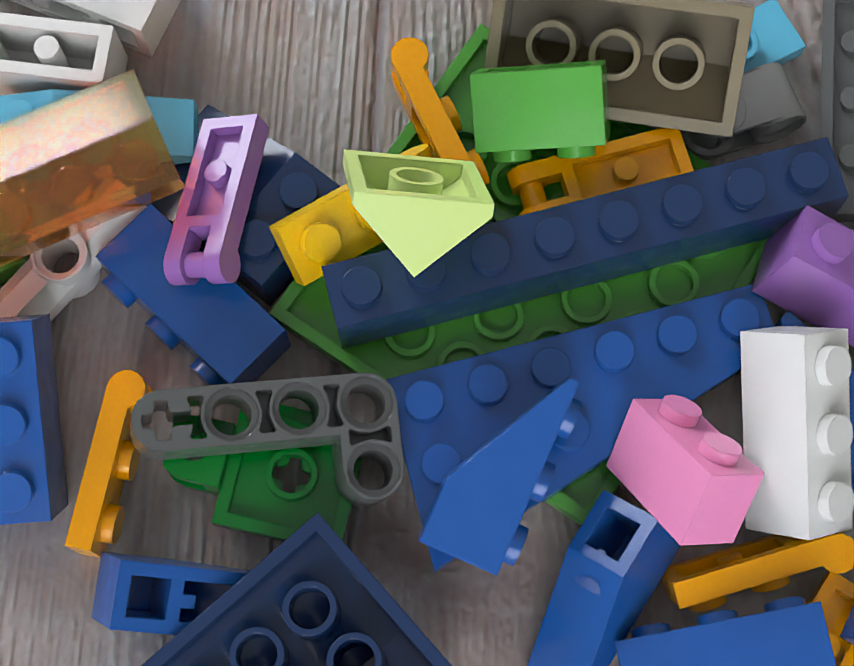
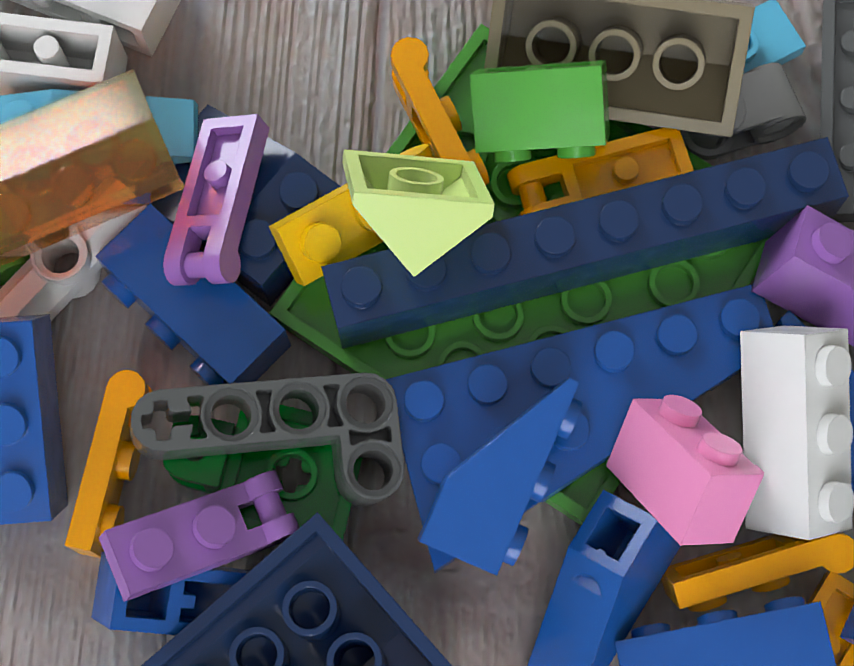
(196, 536): none -> medium lavender plate

